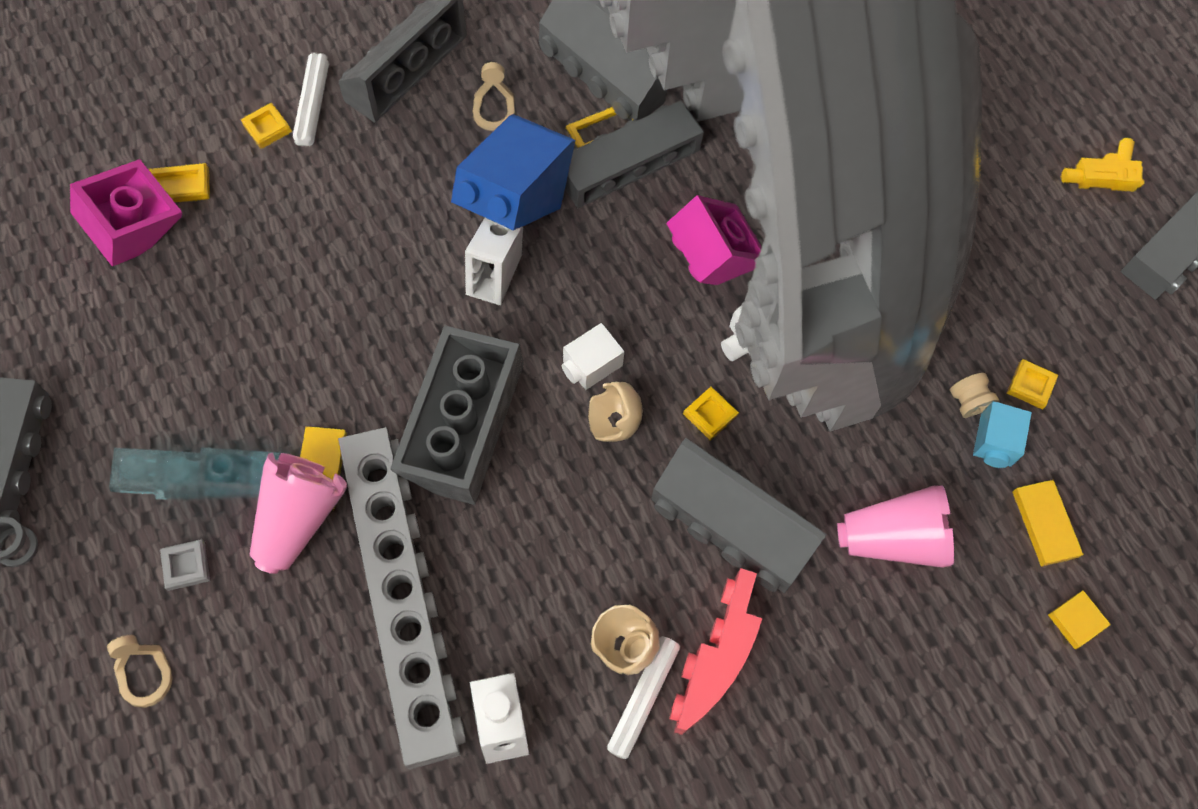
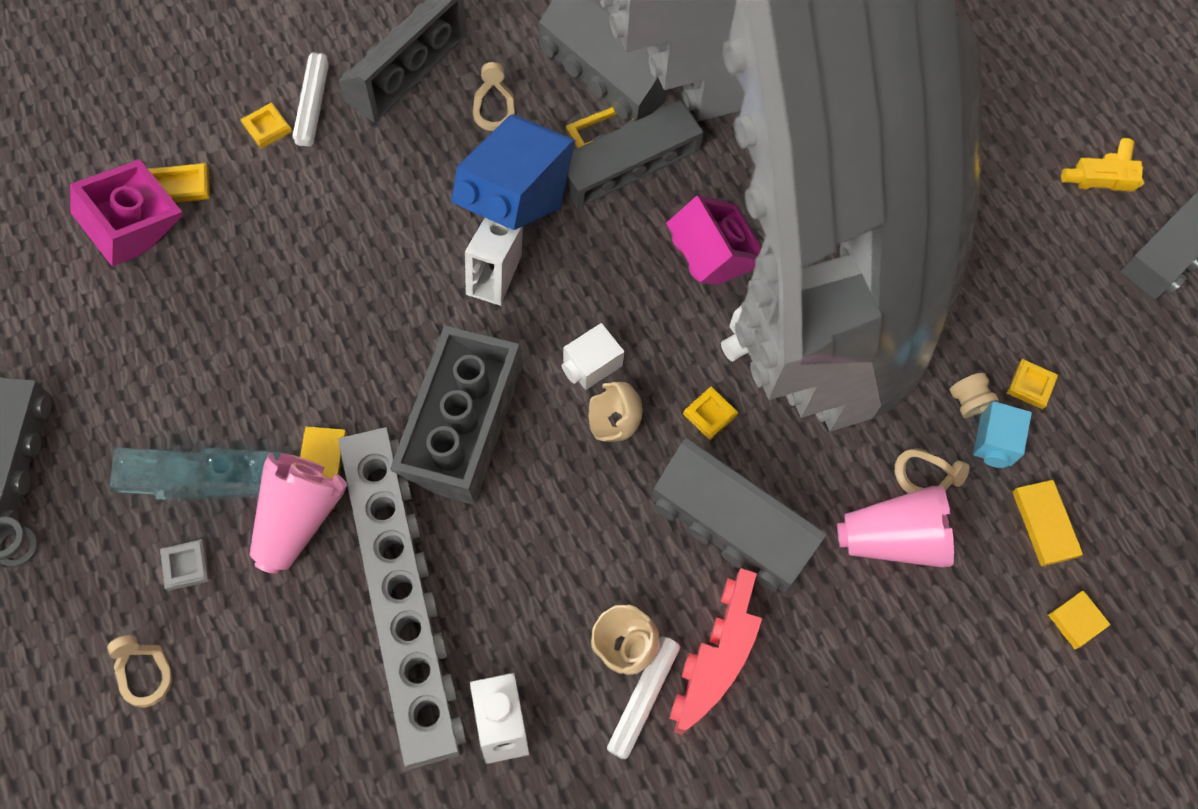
(956, 473): none -> tan piece

